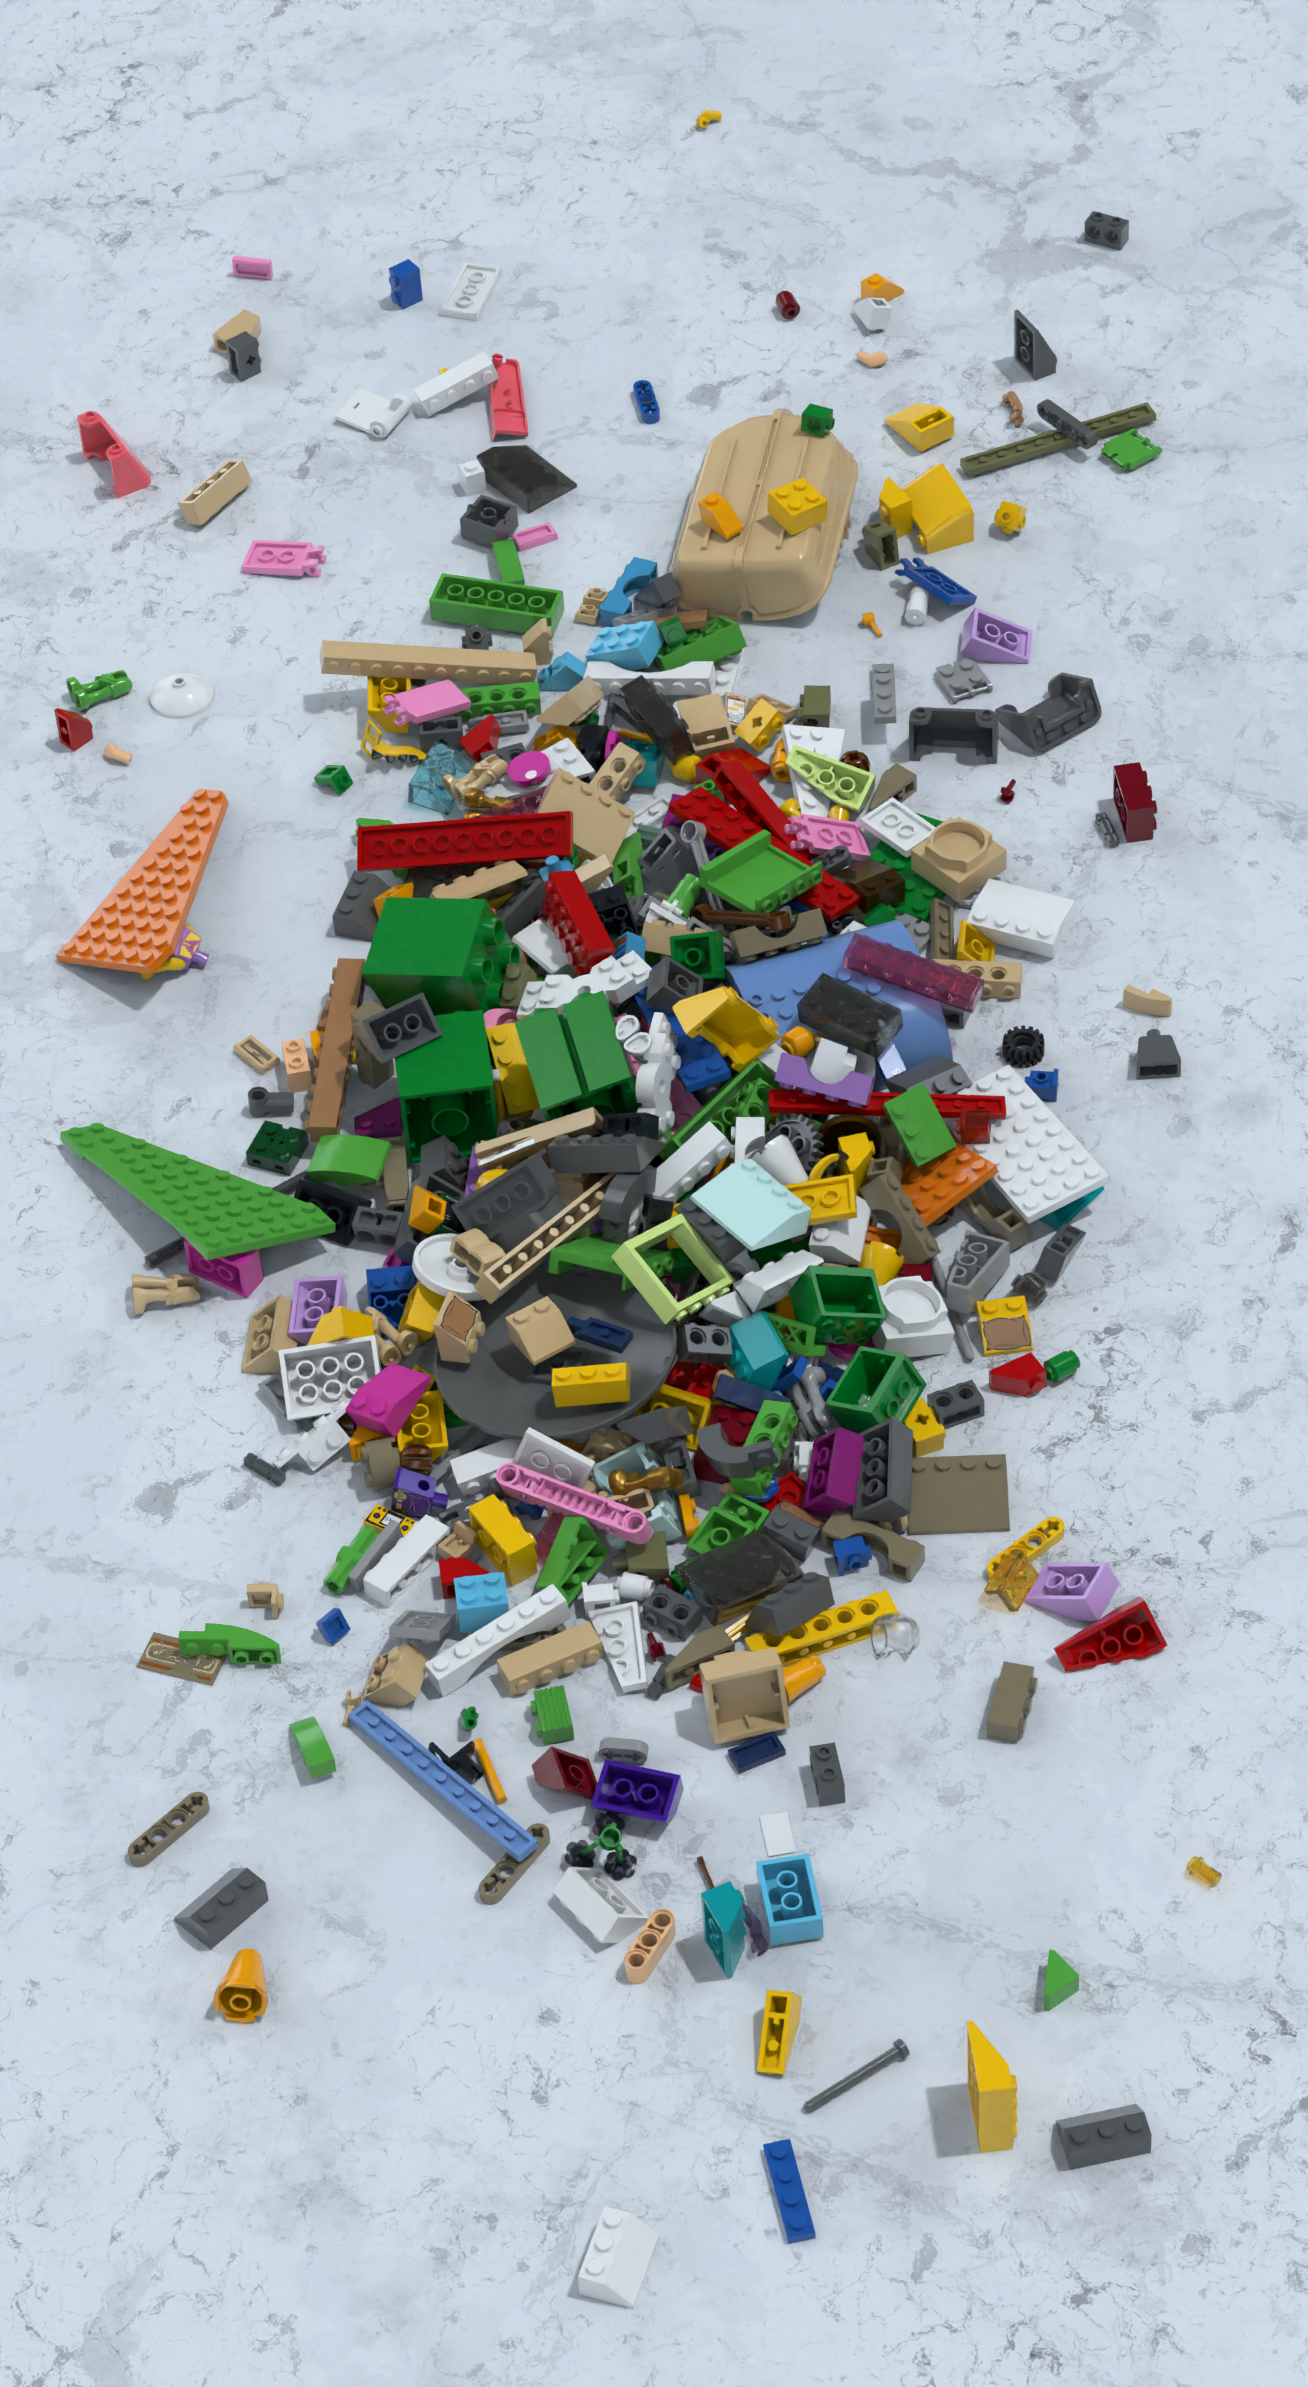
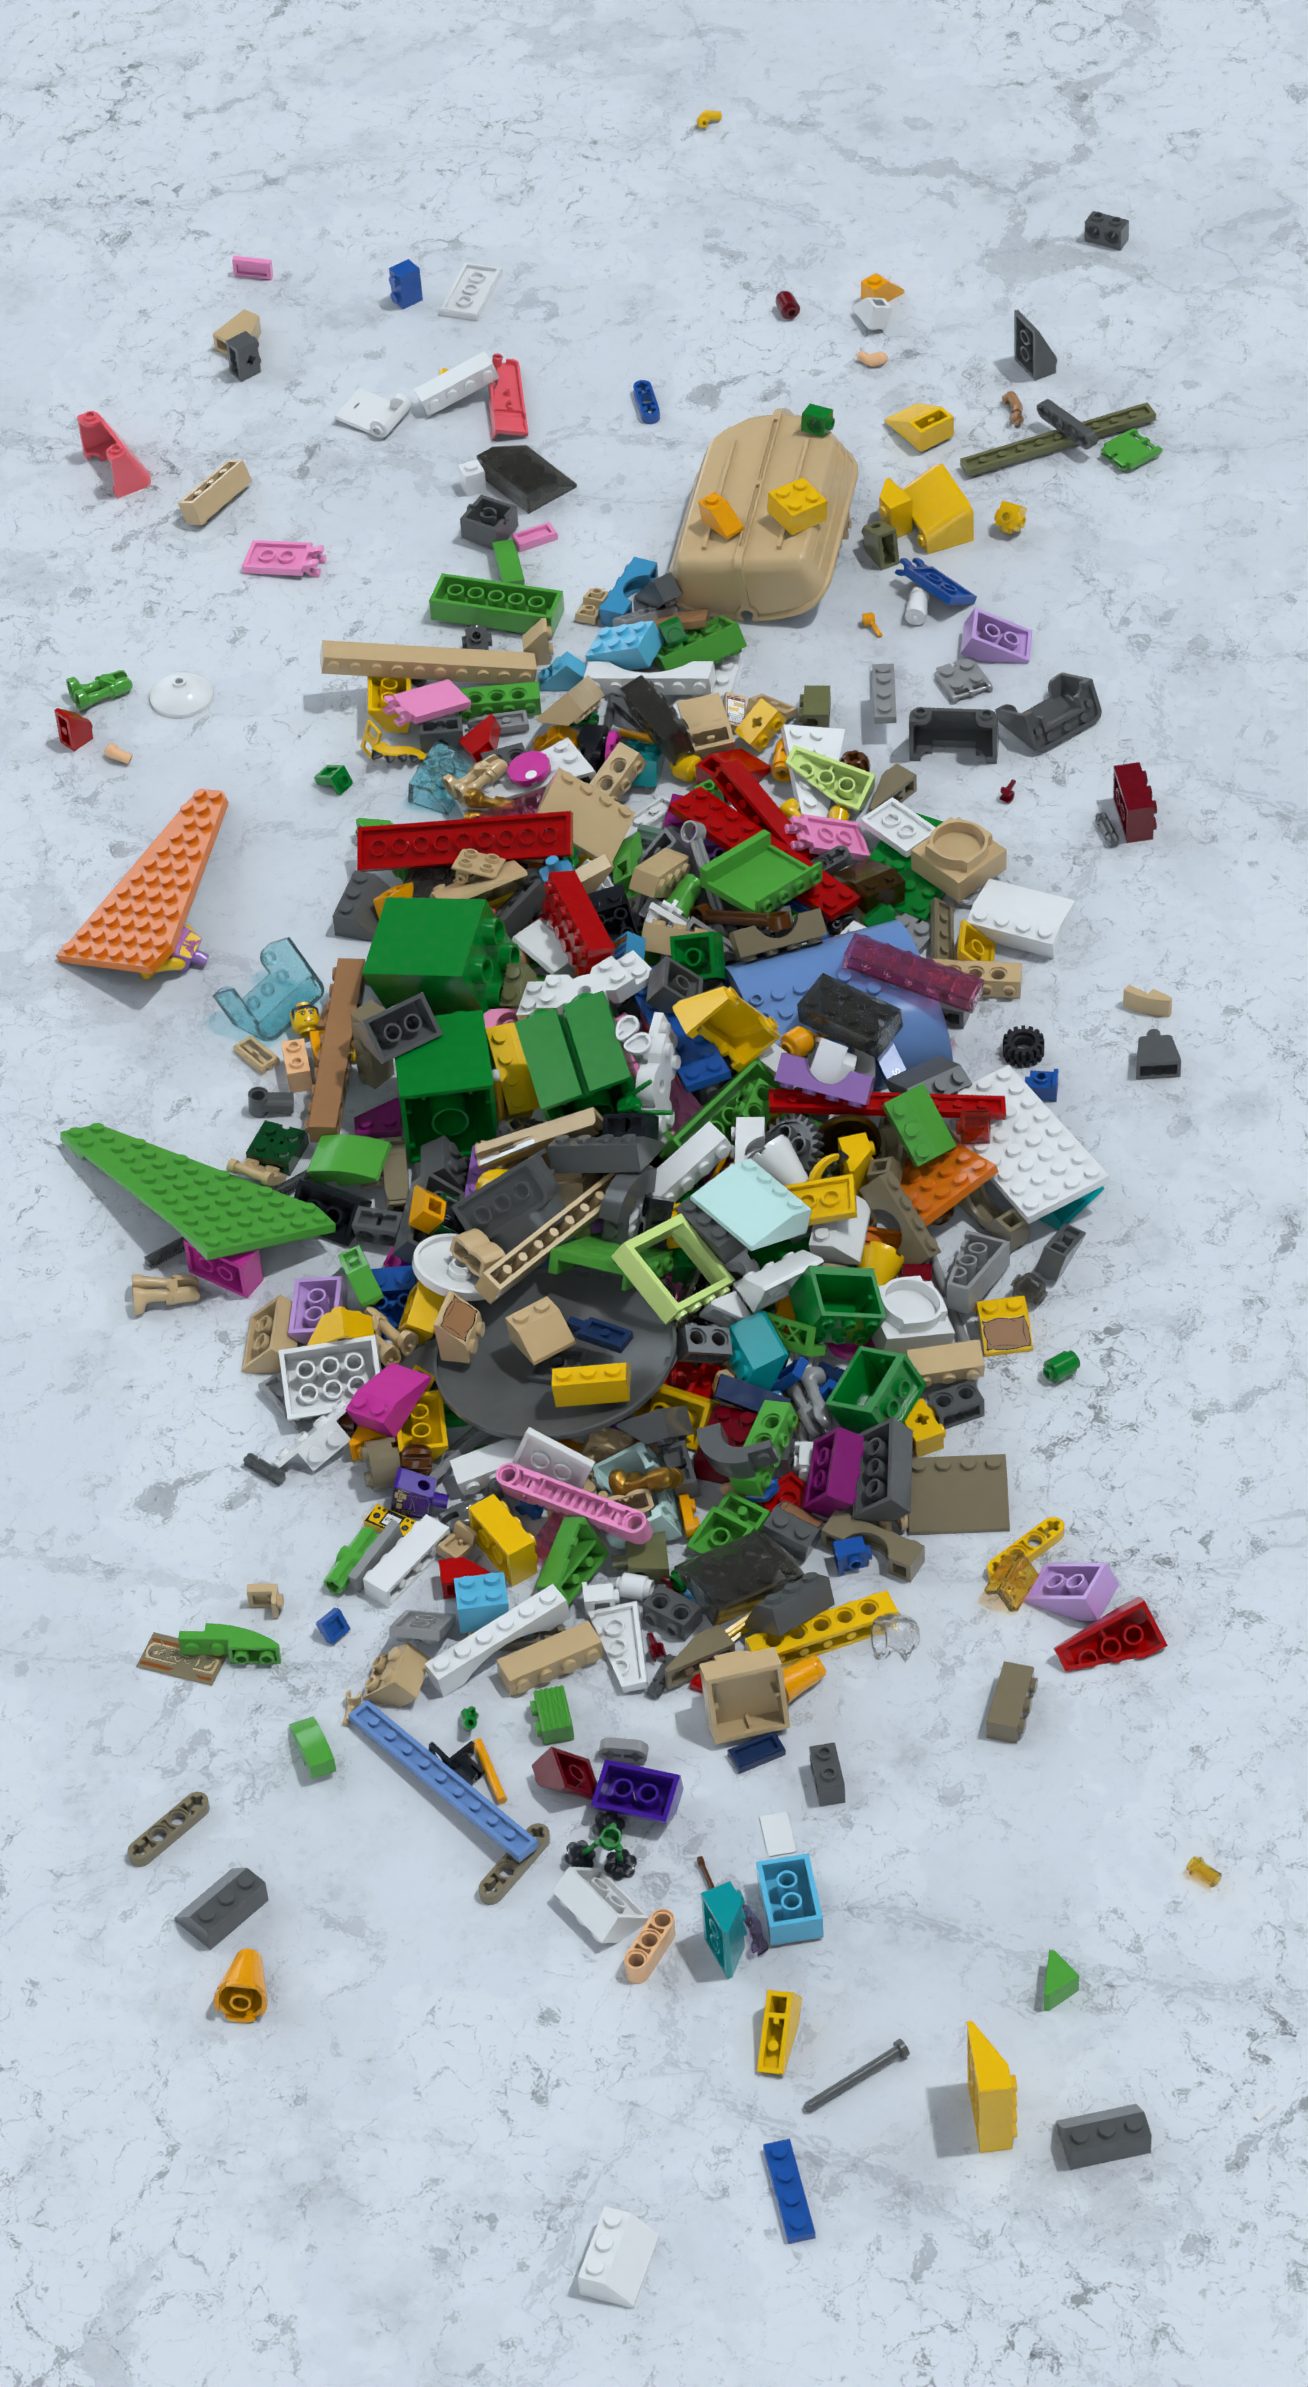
(250, 1167): none -> tan plate
(267, 1006): none -> clear light blue windscreen
(304, 1019): none -> yellow head
(361, 1276): none -> bright green slope
(473, 862): none -> tan hinge
(633, 1104): none -> green plant
(660, 873): none -> tan wedge
(949, 1362): none -> tan slope
(1018, 1376): red slope -> none

